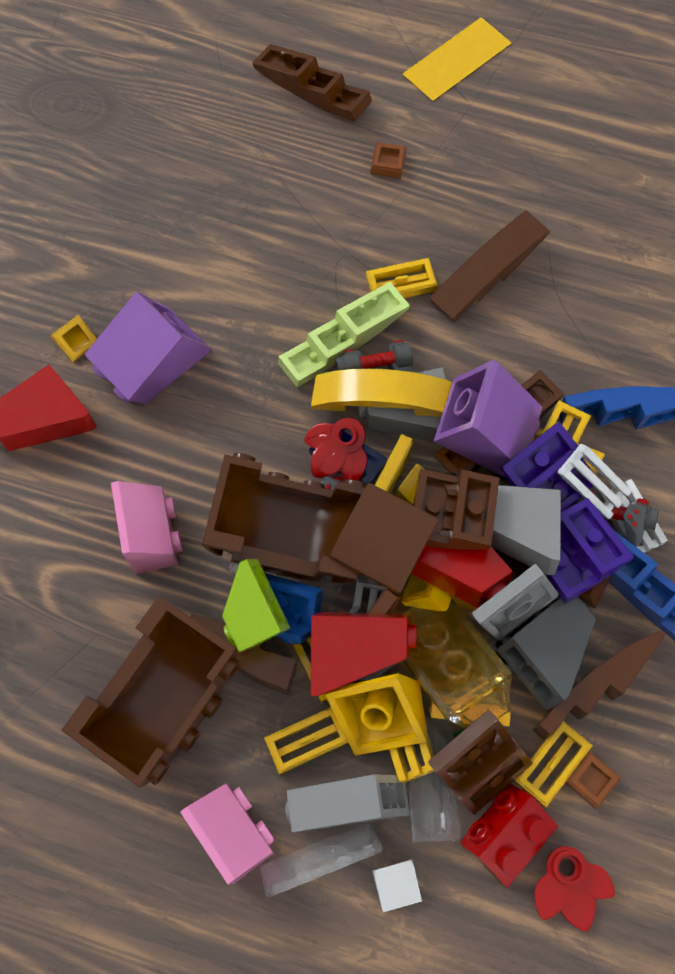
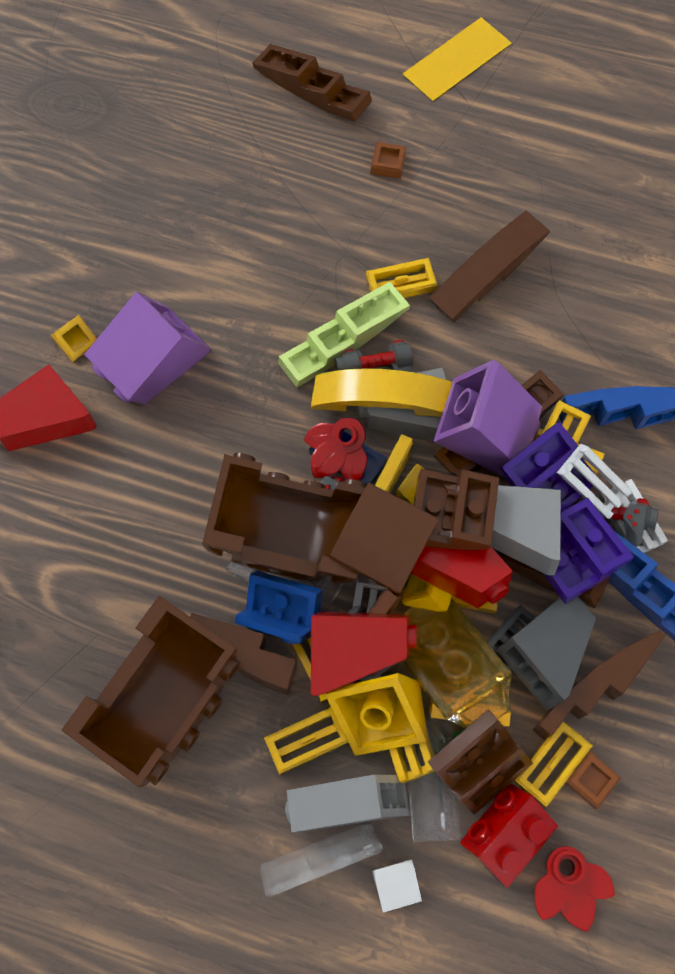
(146, 526): bright pink slope -> none
(229, 832): bright pink slope -> none
(252, 608): lime slope -> none
(516, 603): light grey tile -> none

